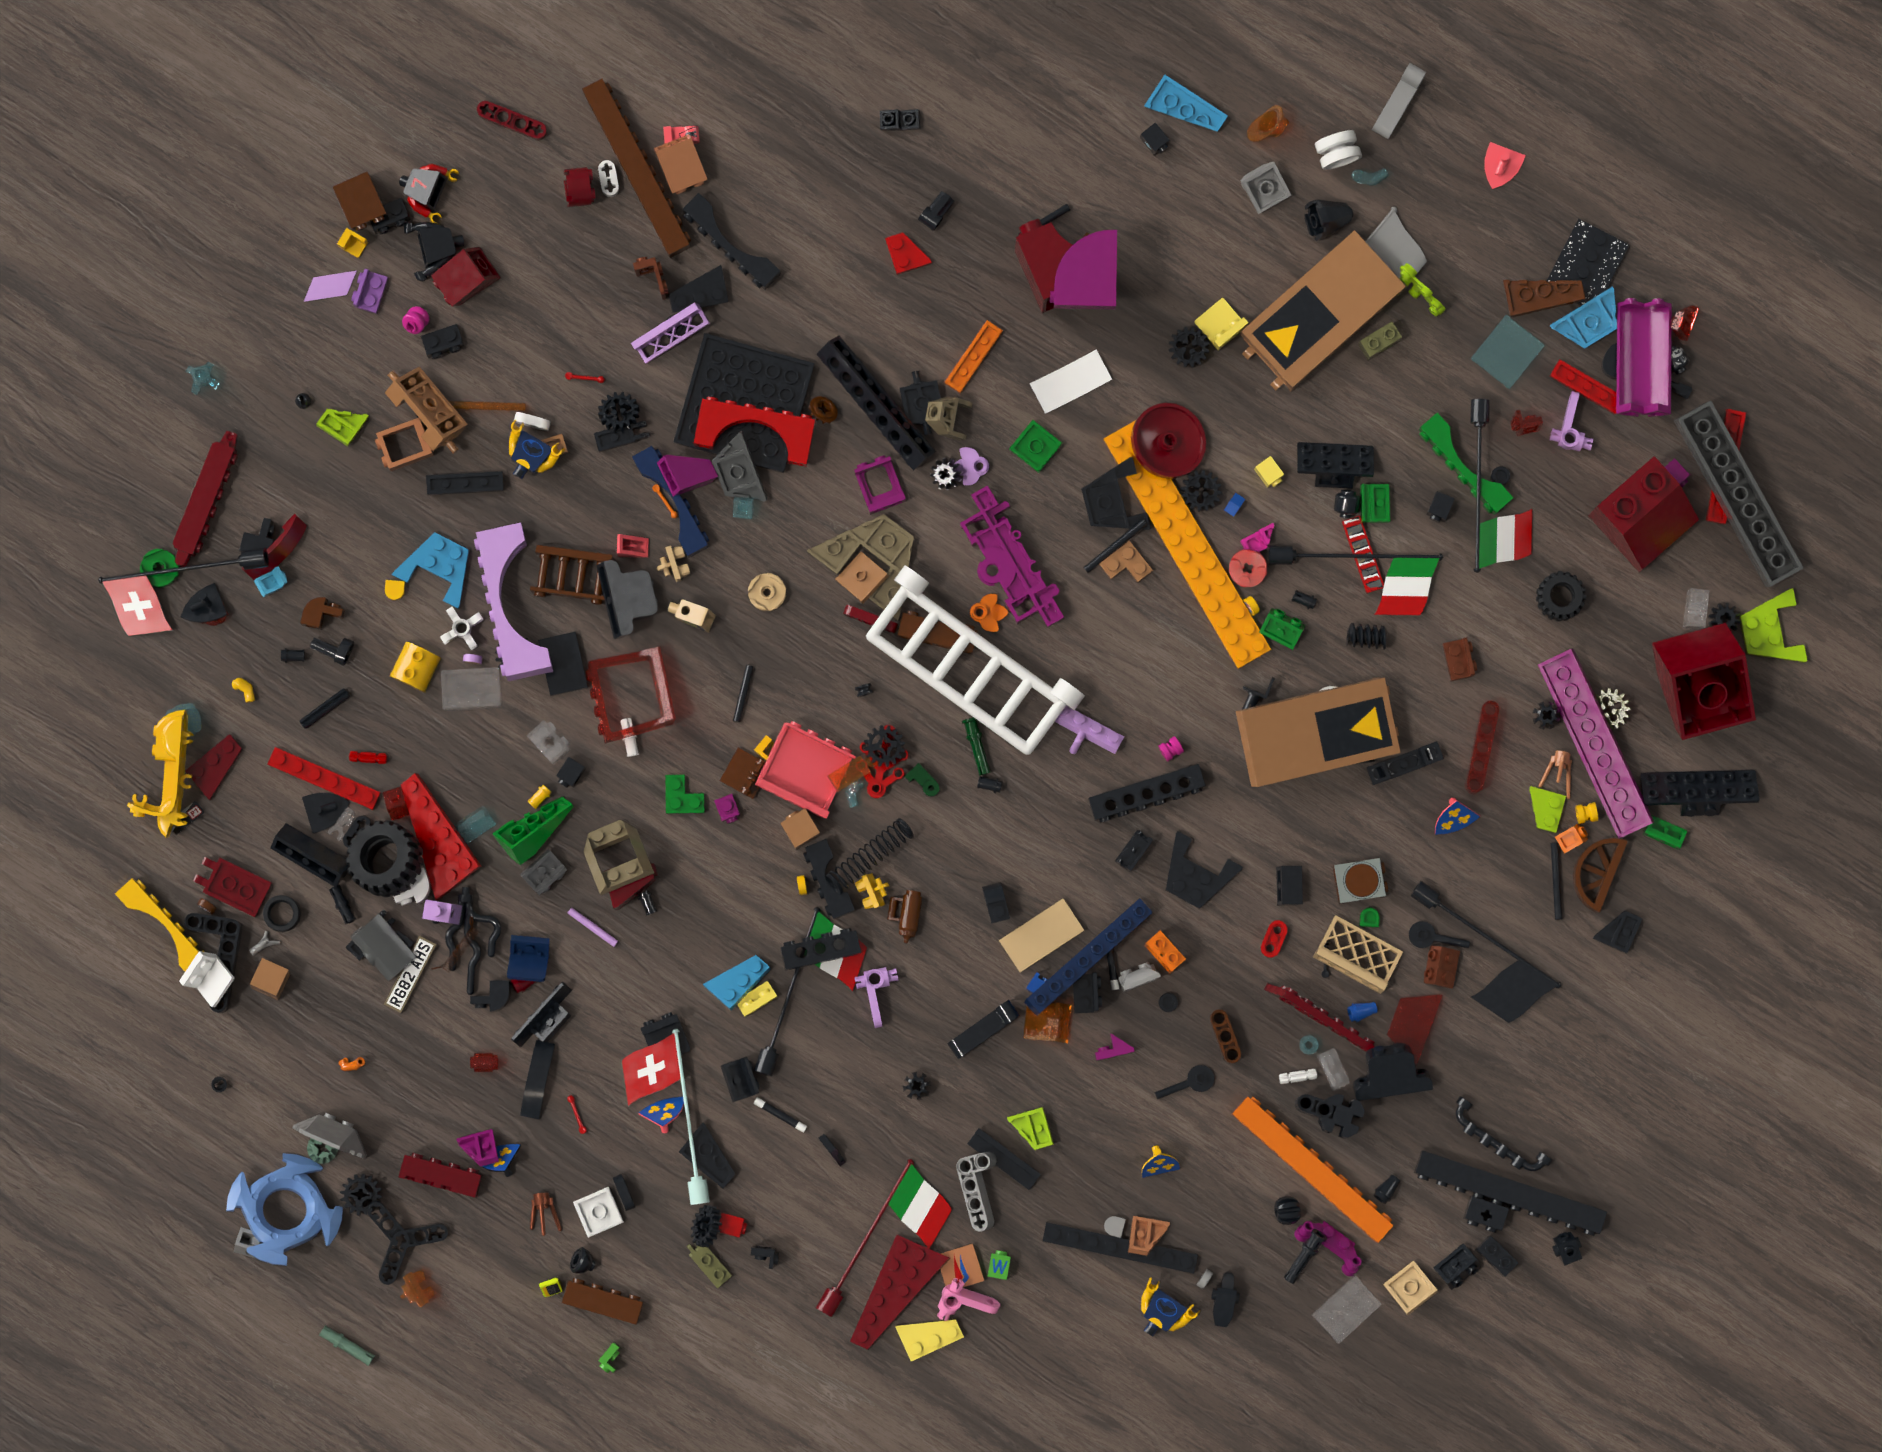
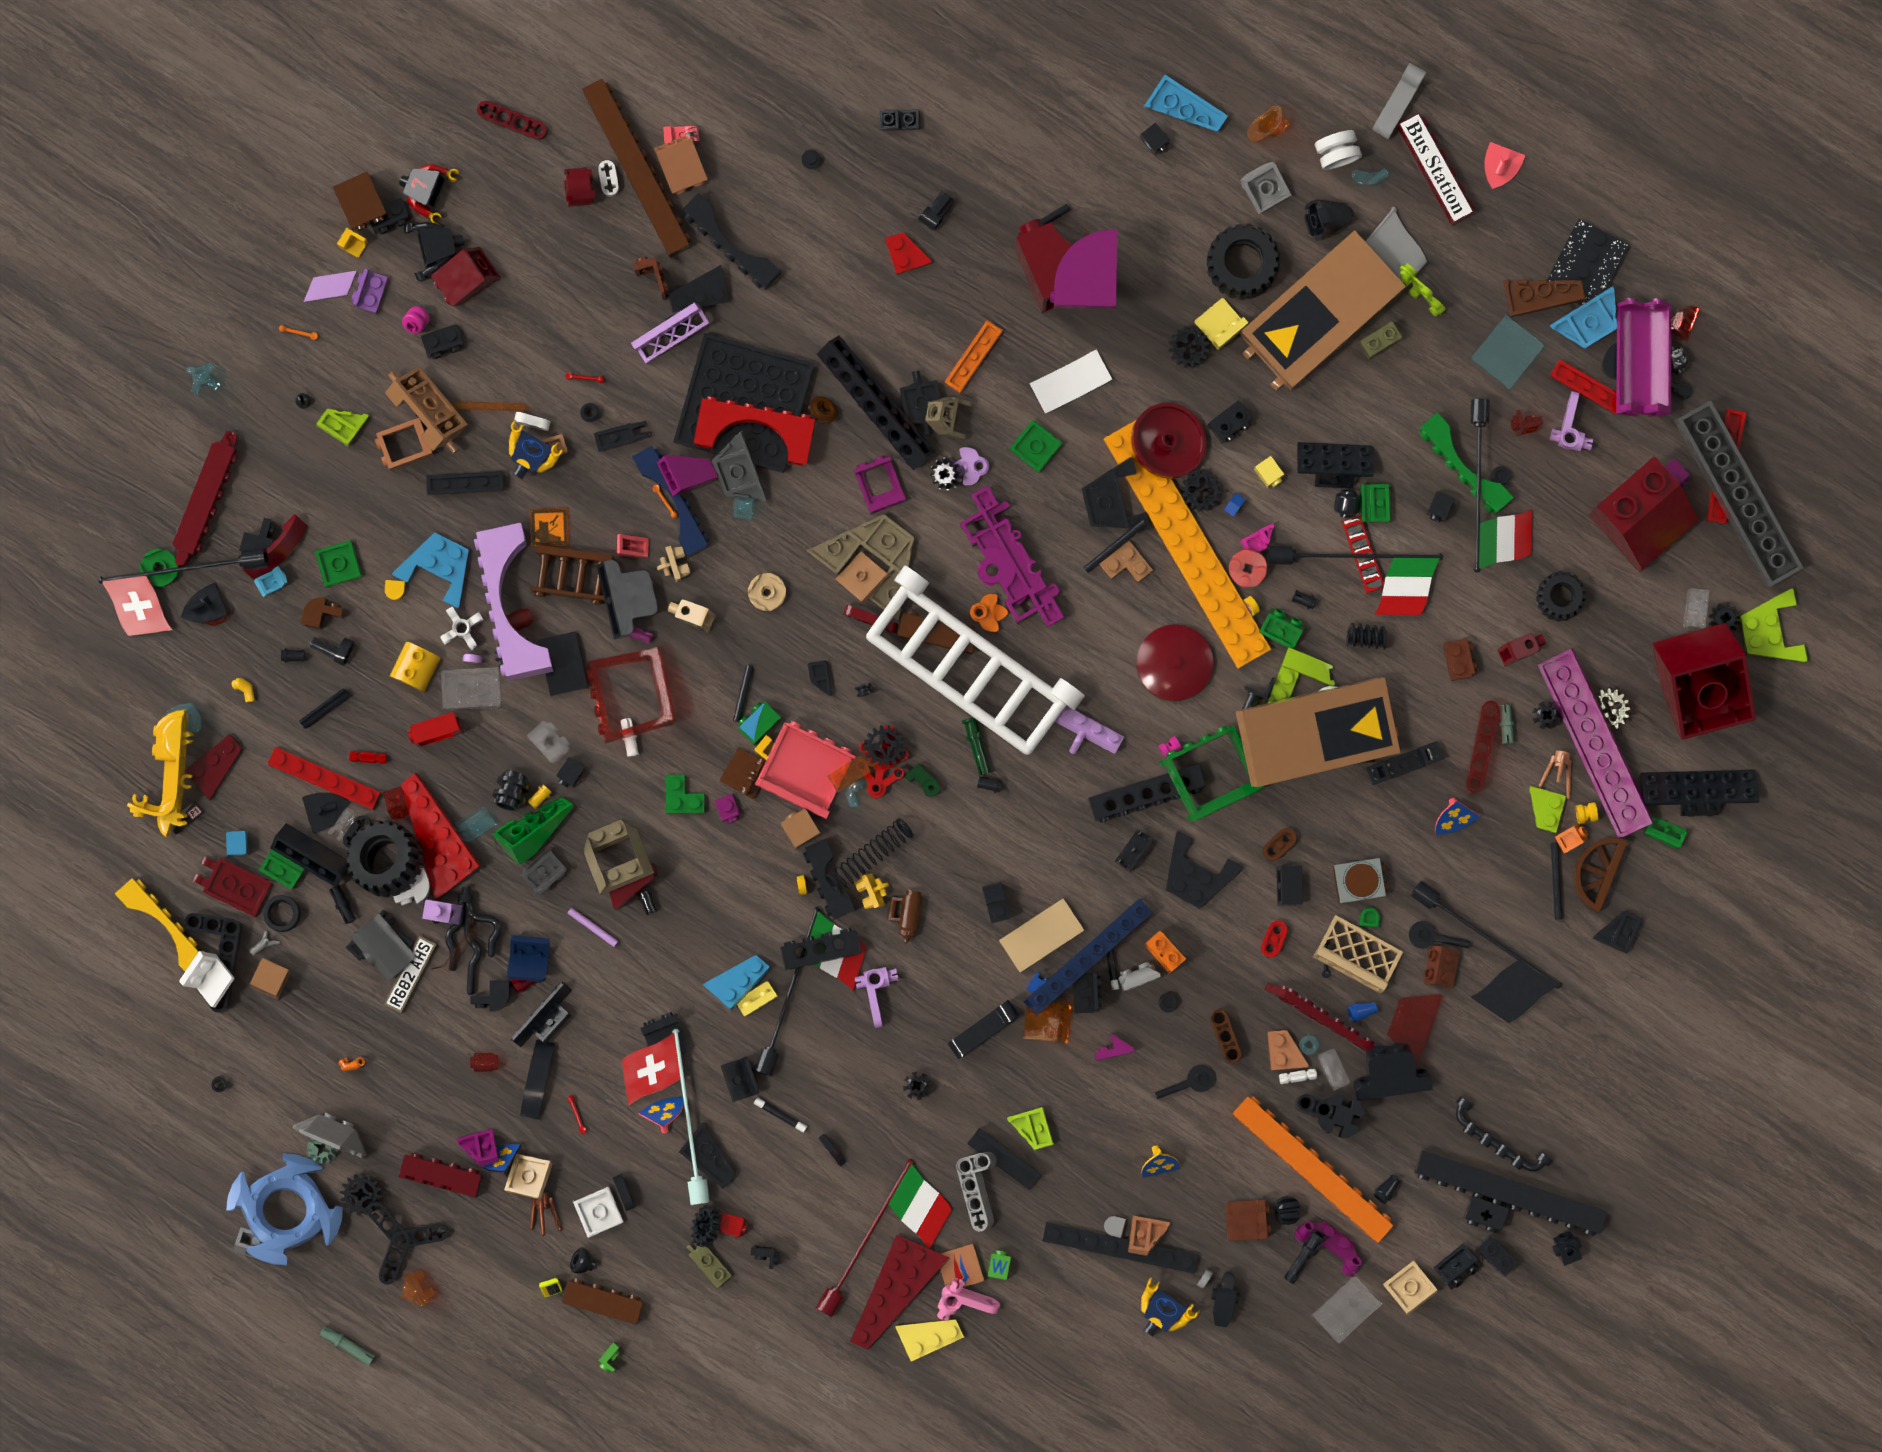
(207, 906): reddish brown tile -> none
(237, 843): none -> dark azure panel
(281, 869): none -> green plate
(313, 336): none -> orange hinge
(338, 564): none -> green tile
(435, 730): none -> red window
(510, 793): none -> black piece
(520, 619): none -> clear red brick
(528, 1176): none -> tan hinge
(549, 527): none -> clear orange piece
(589, 406): none -> black plate
(627, 416): black gear -> none
(638, 634): none -> magenta axle
(758, 723): none -> green brick
(810, 159): none -> black plate
(819, 676): none -> black tile
(1174, 662): none -> dark red dish
(1222, 801): none -> green window
(1230, 422): none -> black brick
(1247, 1220): none -> copper bracket
(1250, 237): none -> black tyre
(1279, 845): none -> reddish brown plate
(1284, 1051): none -> nougat wing
(1293, 665): none -> lime wedge
(1435, 169): none -> brick
(1506, 724): none -> sand green pin
(1520, 648): none -> dark red torso

